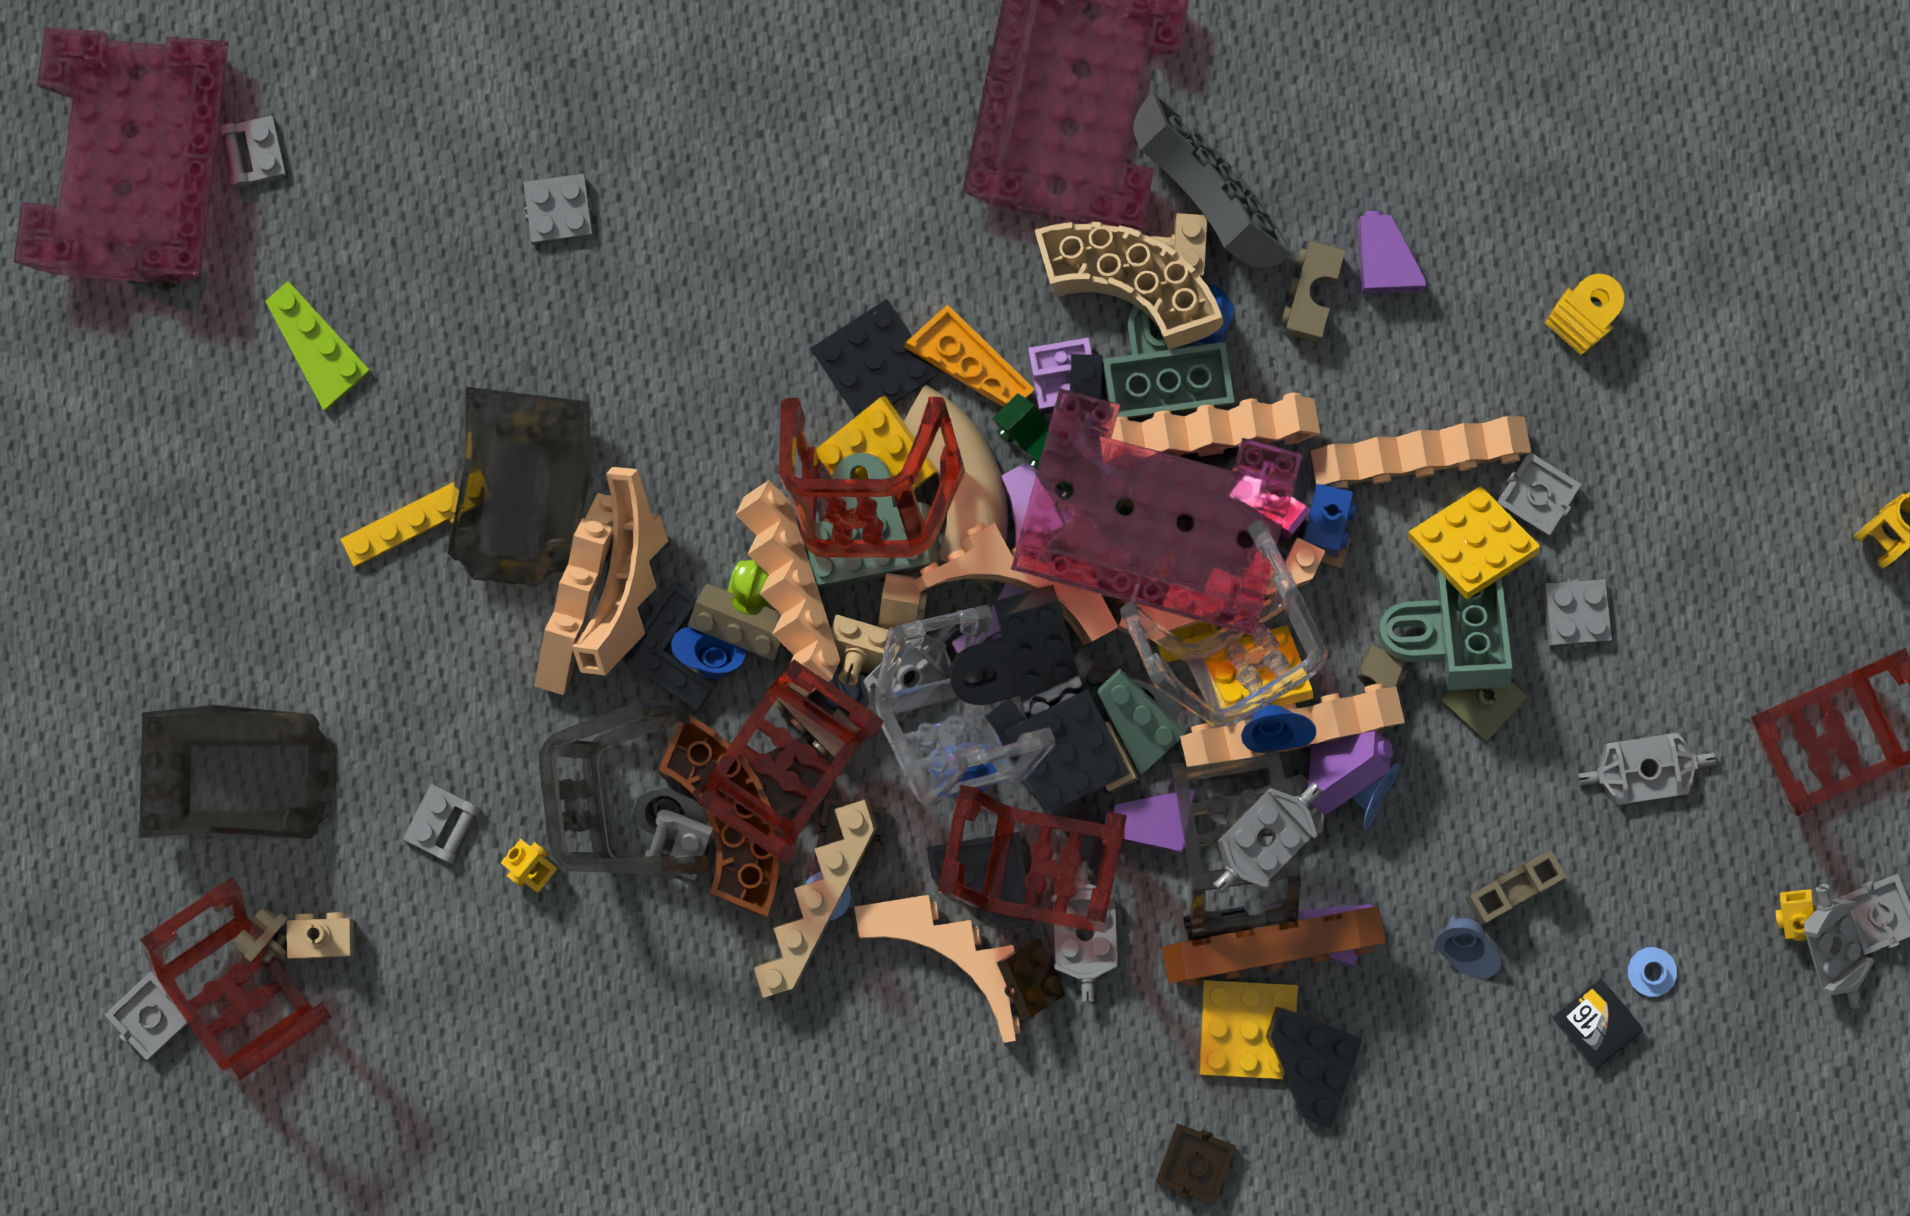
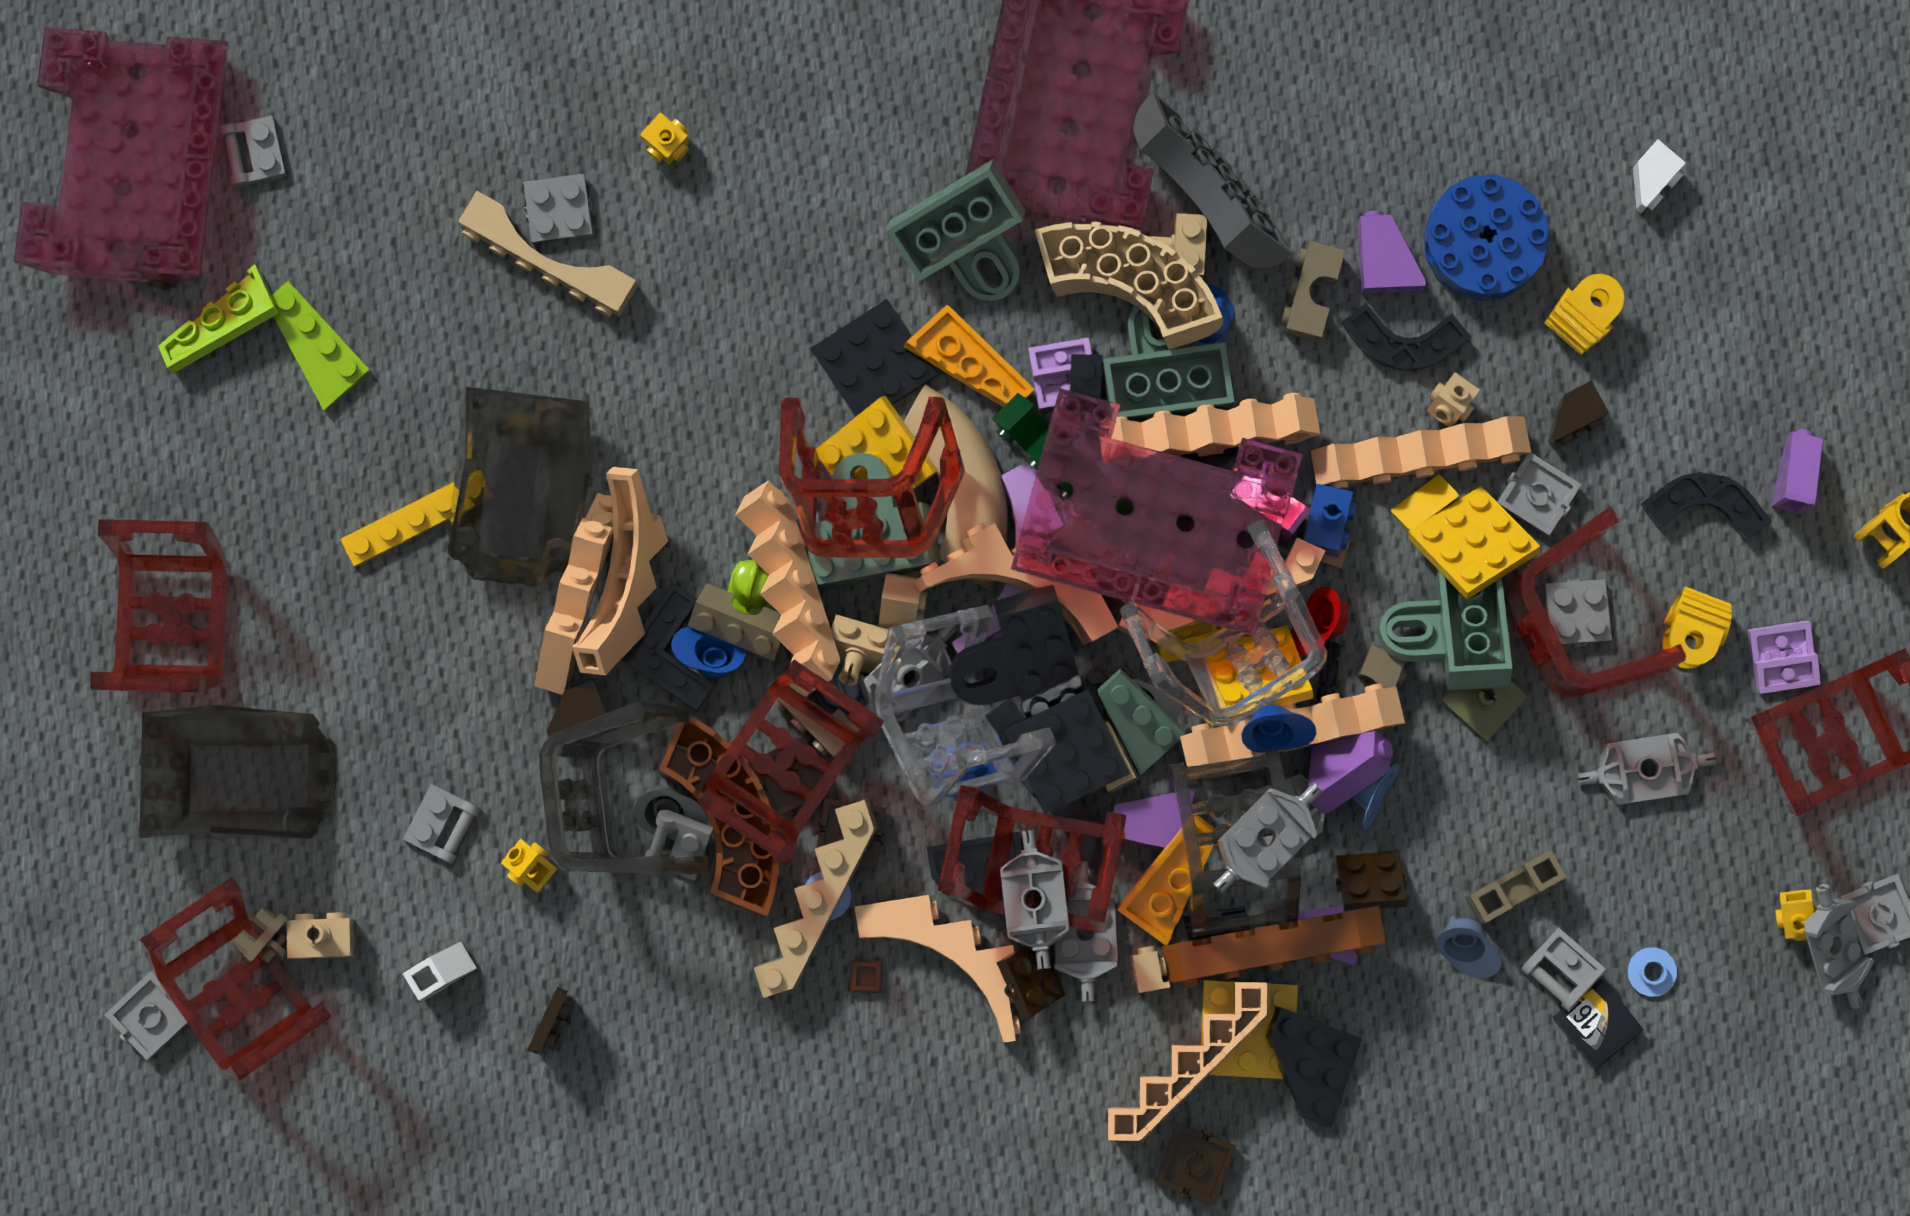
(165, 677): none -> clear red windscreen
(219, 323): none -> lime wing
(439, 971): none -> white slope
(546, 1033): none -> dark brown plate
(577, 706): none -> dark brown slope
(601, 285): none -> tan arch
(663, 129): none -> yellow brick
(866, 976): none -> reddish brown tile
(960, 229): none -> sand green brick
(1050, 920): none -> light grey plate
(1149, 970): none -> tan brick
(1164, 888): none -> light orange wing
(1191, 1064): none -> light nougat brick
(1328, 615): none -> red piece
(1329, 671): none -> black axle
(1371, 880): none -> dark brown plate
(1403, 352): none -> black plate
(1424, 503): none -> yellow slope
(1452, 400): none -> tan brick
(1472, 264): none -> blue brick
(1542, 639): none -> clear red windscreen
(1571, 962): none -> light grey plate
(1577, 411): none -> dark brown slope
(1653, 172): none -> white slope
(1701, 618): none -> yellow piece
(1708, 490): none -> black plate
(1783, 657): none -> lavender slope
(1798, 472): none -> medium lavender slope

